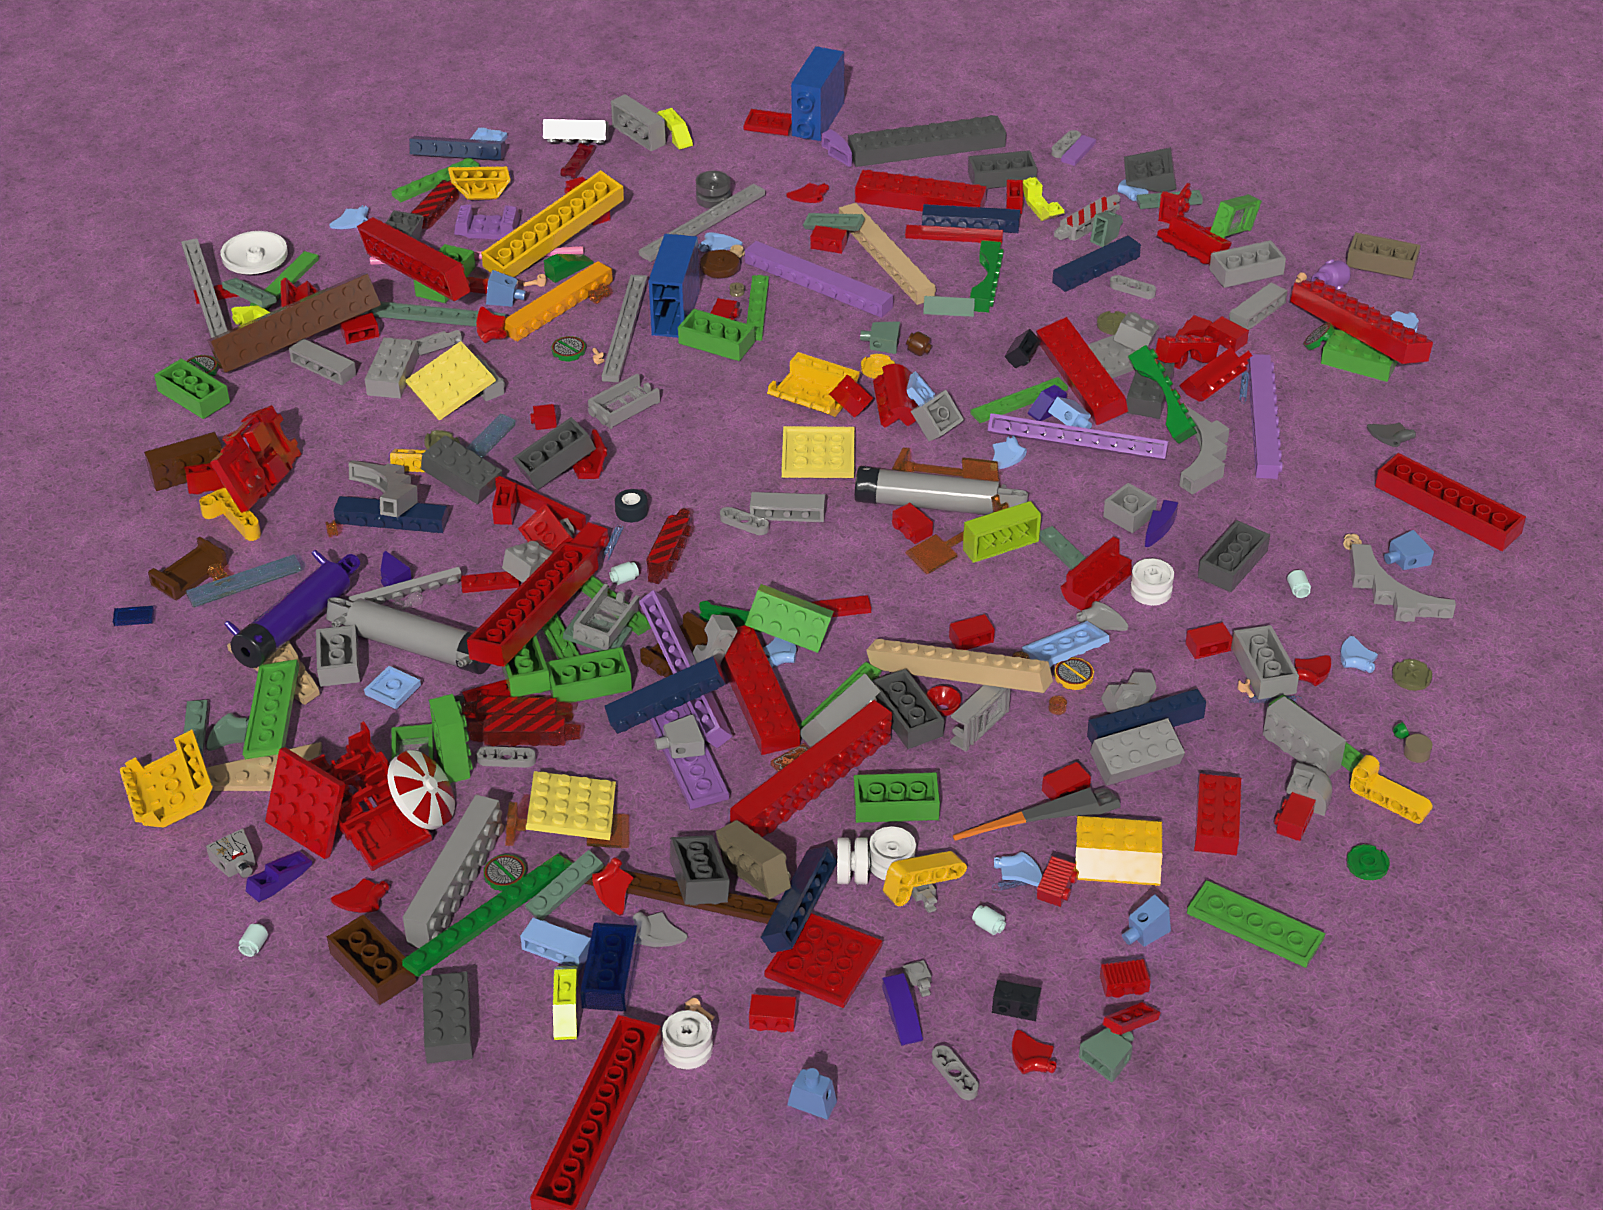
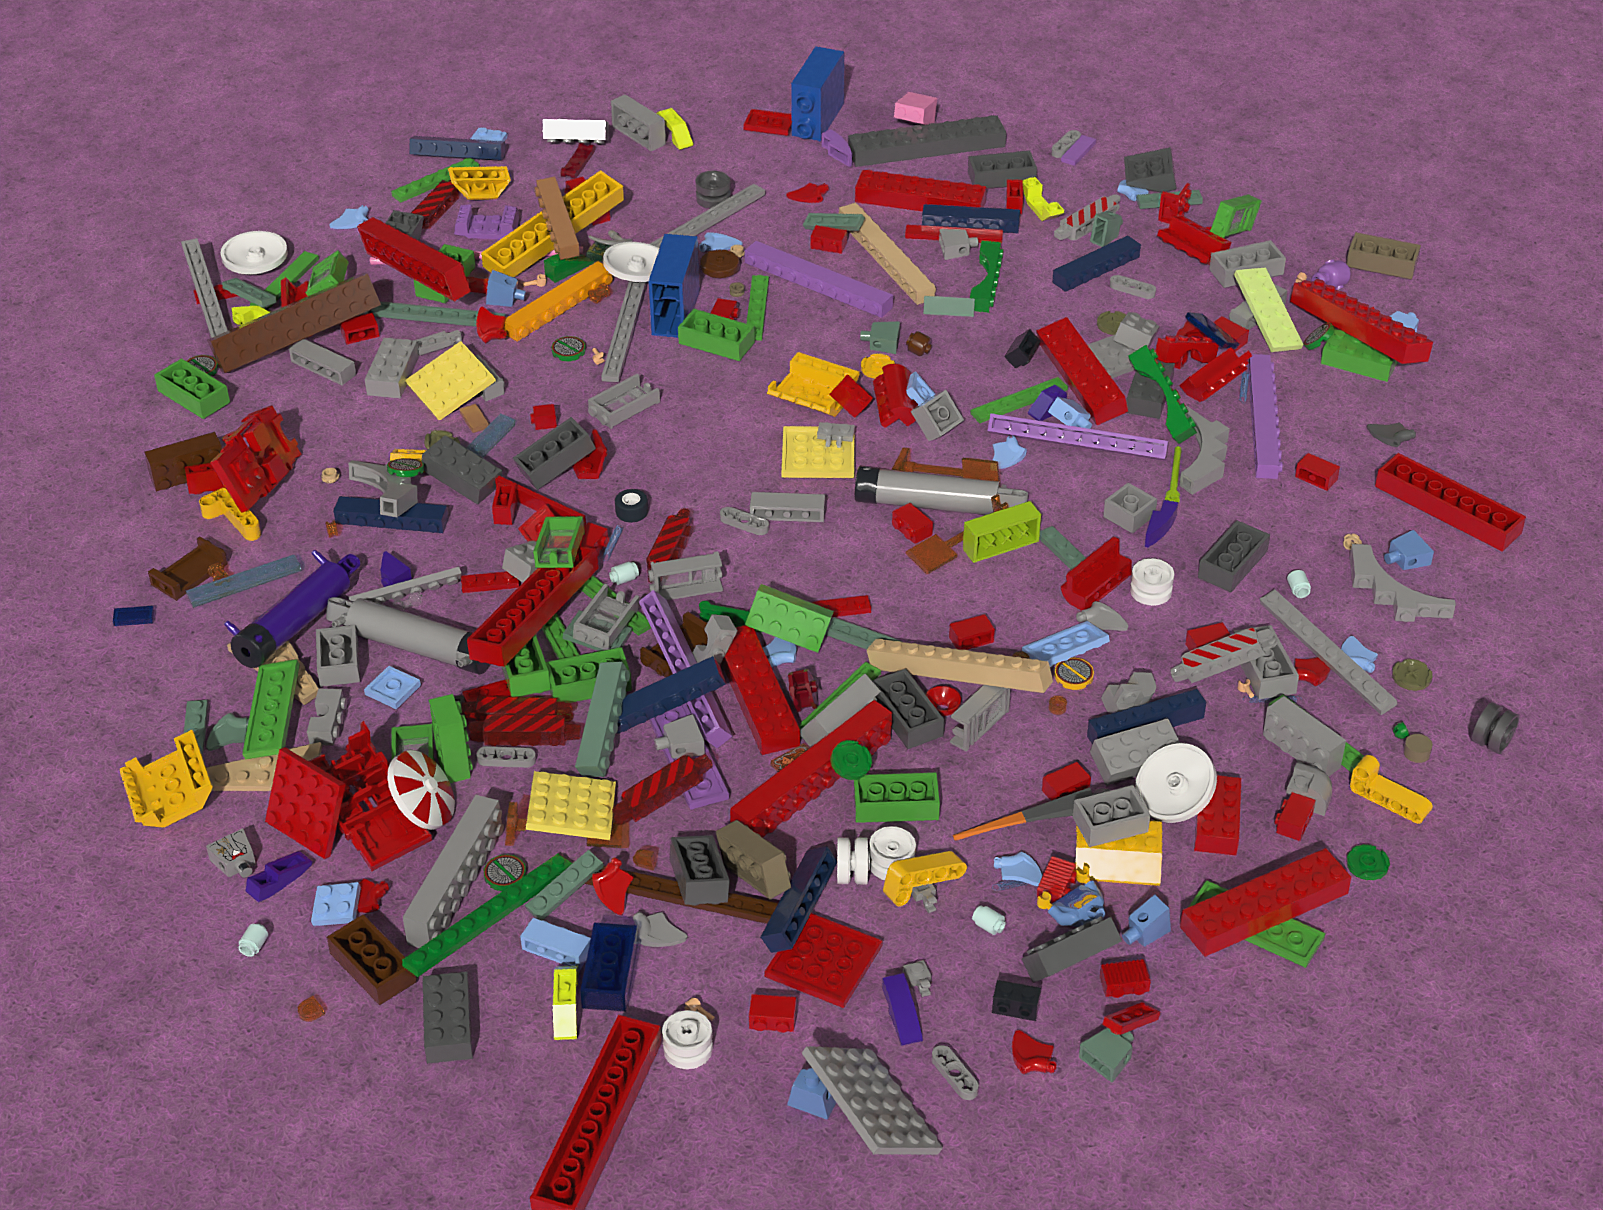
(310, 1010): none -> clear orange tile
(327, 273): none -> bright green door
(329, 475): none -> tan plate
(329, 706): none -> light grey arch
(335, 904): none -> light blue plate
(405, 467): none -> tile
(474, 418): none -> medium nougat tile
(557, 218): none -> medium nougat brick
(558, 542): none -> bright green door
(597, 251): none -> clear green plate
(602, 719): none -> sand green brick
(613, 235): none -> light grey piece
(630, 260): none -> white dish
(644, 859): none -> clear orange tile
(661, 788): none -> clear red hinge
(686, 576): none -> light grey door
(803, 689): none -> dark red hinge
(837, 432): none -> light grey hinge
(851, 760): none -> green tile
(854, 634): none -> sand green plate
(872, 1101): none -> light grey plate
(916, 108): none -> bright pink slope
(956, 243): none -> light grey torso
(1071, 948): none -> dark grey brick
(1077, 906): none -> medium blue torso
(1111, 816): none -> light grey brick
(1173, 494): none -> lime piece
(1176, 782): none -> white dish
(1211, 330): none -> clear blue tile
(1224, 654): none -> light grey hinge
(1265, 902): none -> red brick
(1268, 309): none -> yellowish green plate
(1317, 471): none -> red brick
(1328, 652): none -> light grey plate
(1495, 728): none -> flat silver wheel

